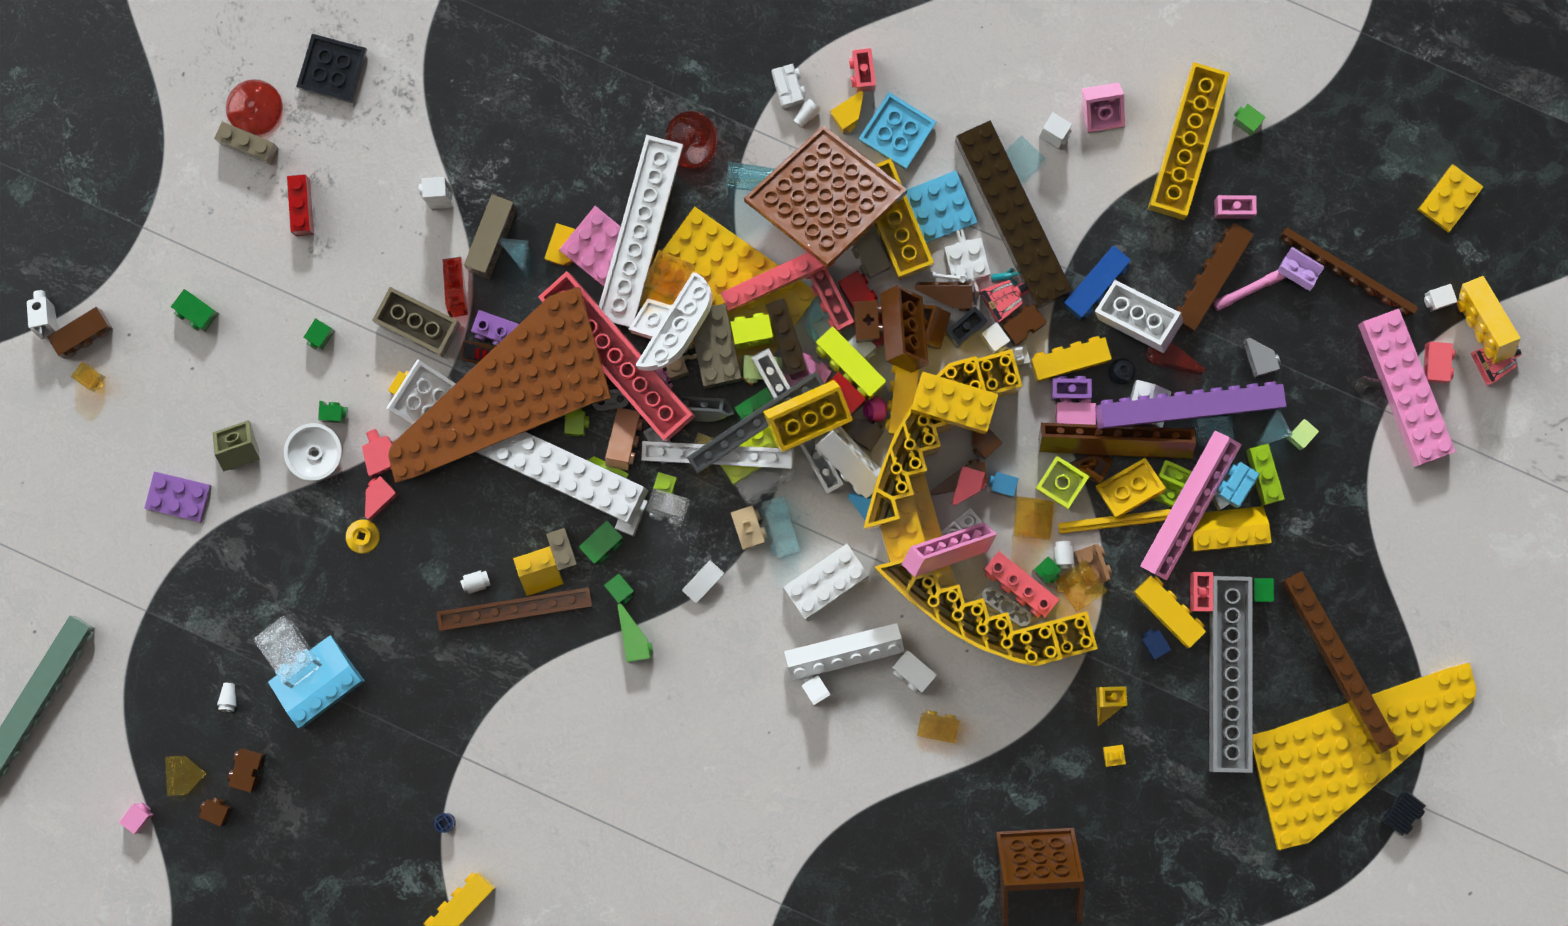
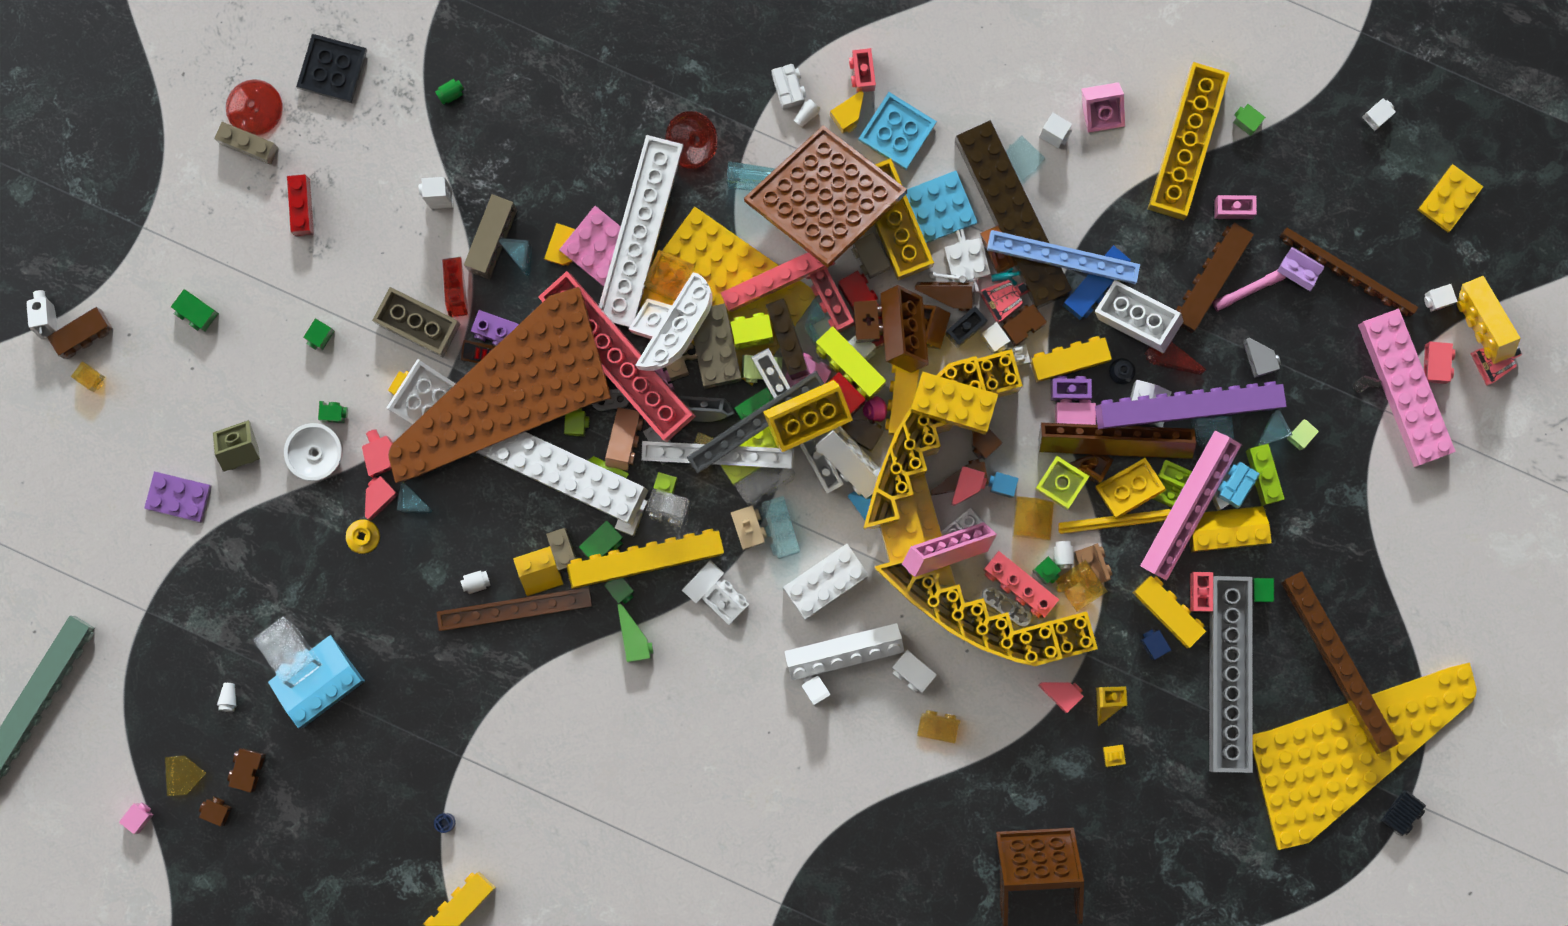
(410, 502): none -> clear light blue slope
(449, 91): none -> green brick
(645, 559): none -> yellow brick
(725, 600): none -> white bracket
(999, 261): none -> dark orange slope
(1063, 257): none -> light blue plate
(1063, 694): none -> coral slope
(1379, 114): none -> white brick

